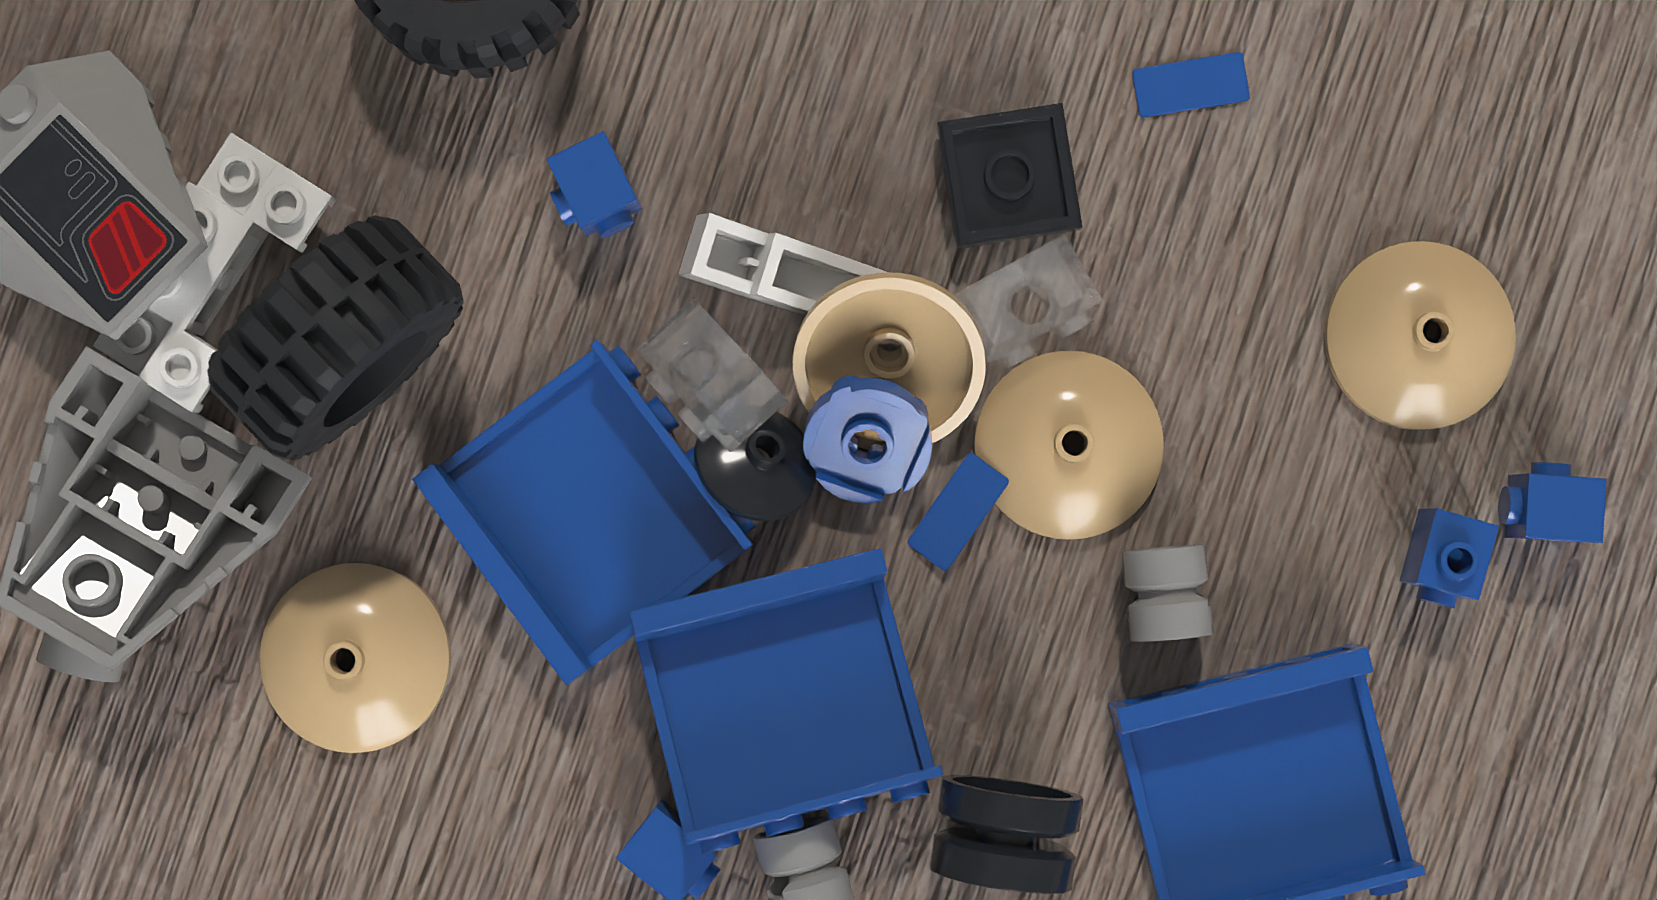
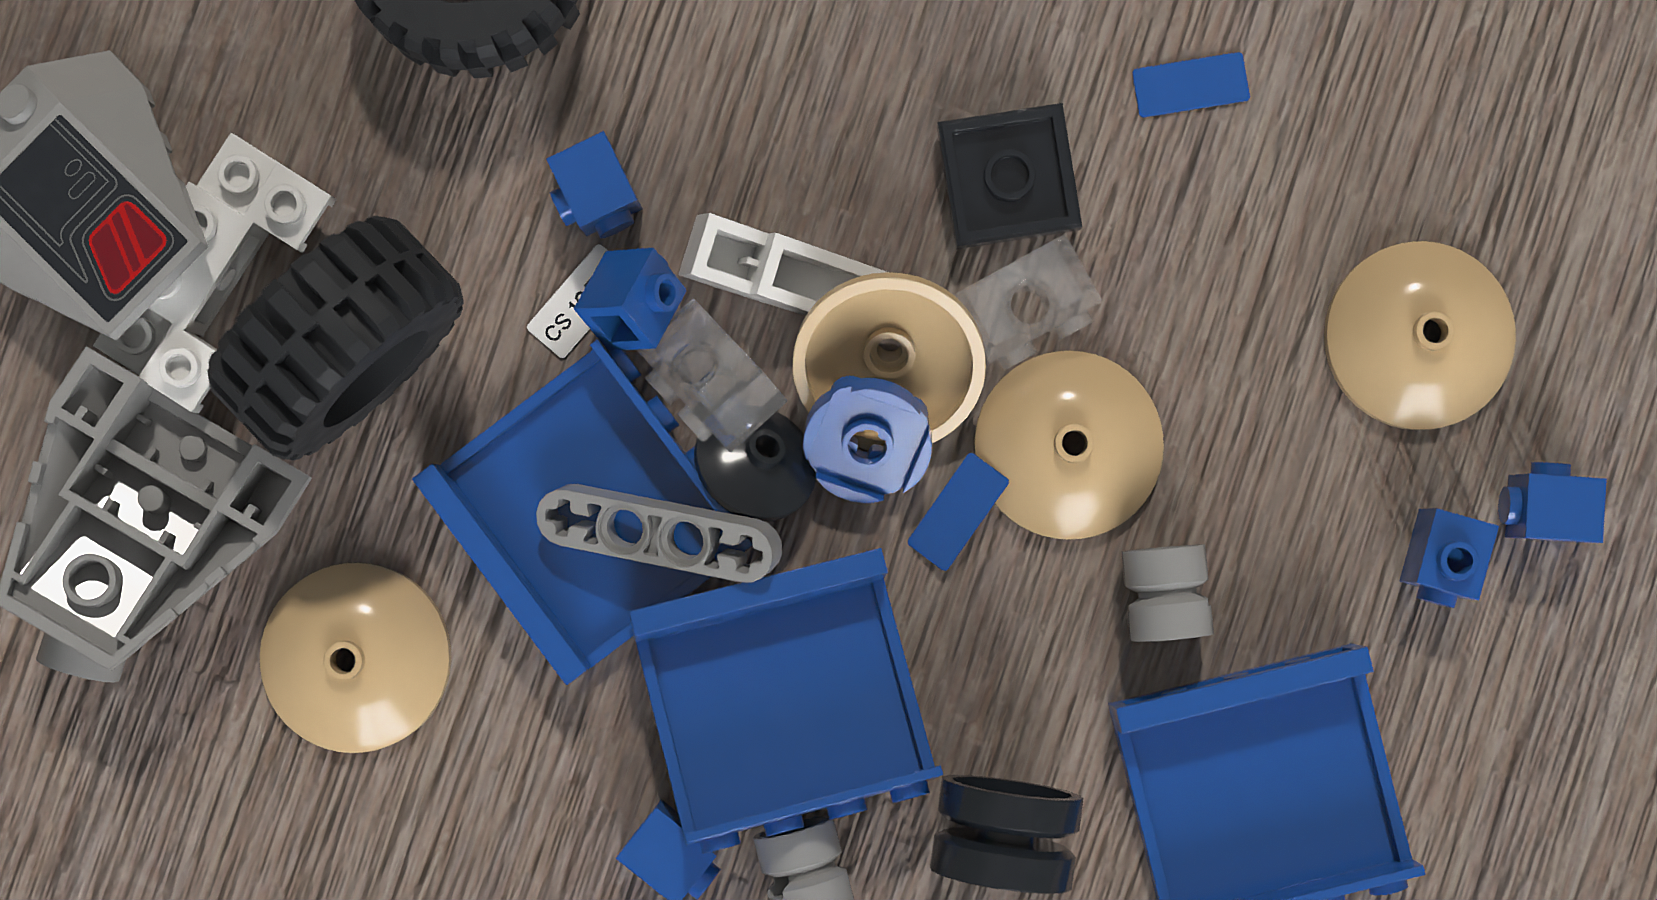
(557, 322): none -> white sticker
(630, 299): none -> blue brick
(658, 527): none -> light grey beam

